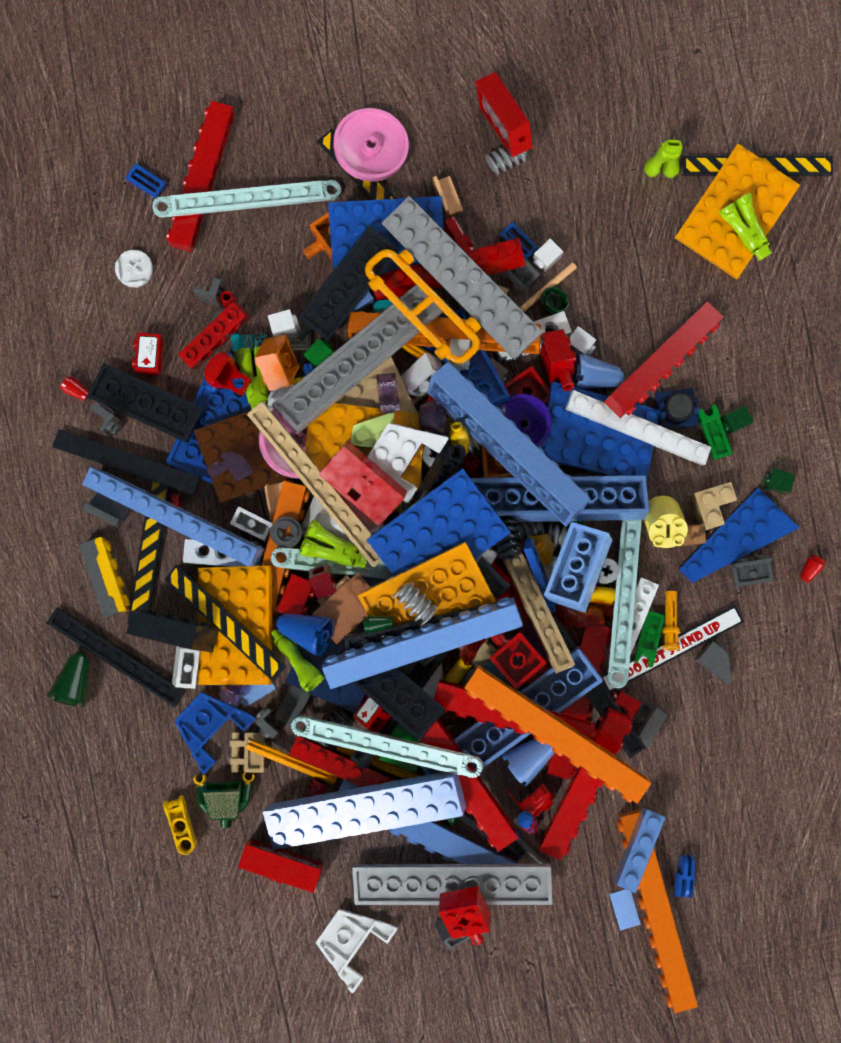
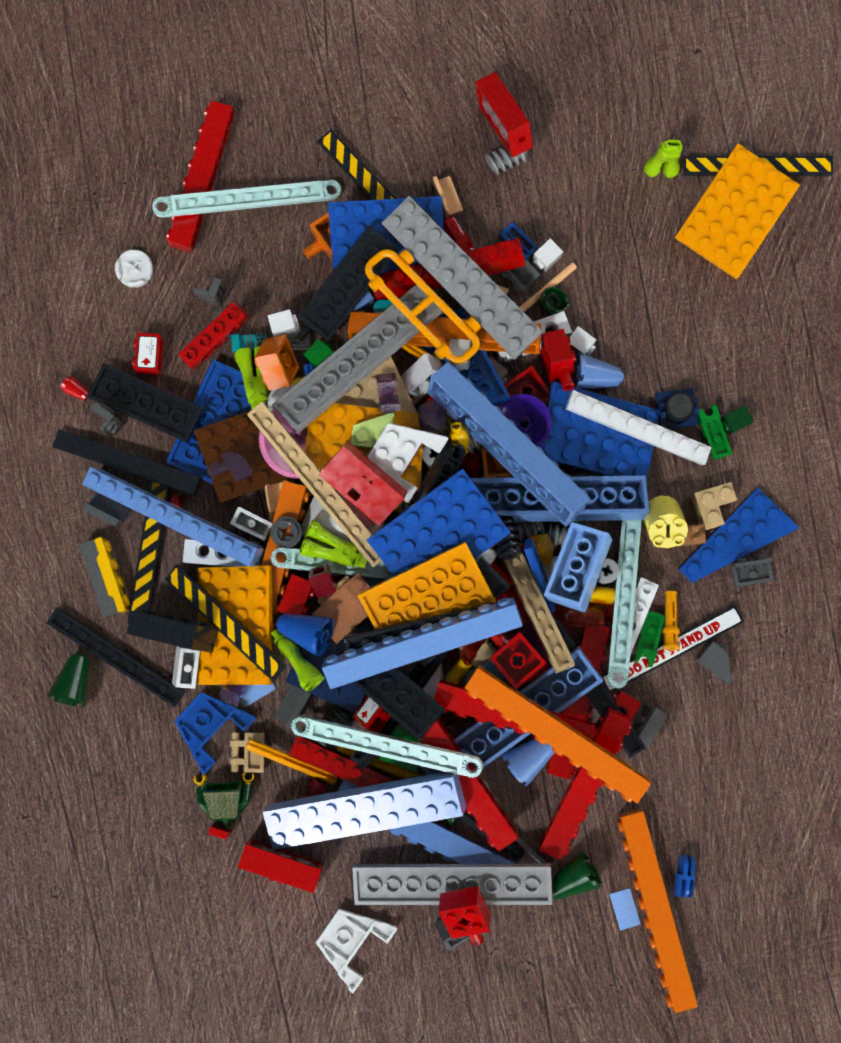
(159, 190): blue tile -> none
(176, 814): yellow piece -> none
(219, 832): none -> red tile
(221, 372): red piece -> none
(227, 295): red pin -> none
(268, 727): dark grey bracket -> none
(370, 144): bright pink dish -> none
(374, 623): dark green cone -> none
(415, 602): light grey piece -> none
(532, 807): red piece -> none
(575, 878): none -> dark green cone
(639, 850): medium blue brick -> none
(661, 362): red brick -> none
(750, 234): lime piece -> none
(778, 481): dark green brick -> none
(811, 568): red cone -> none

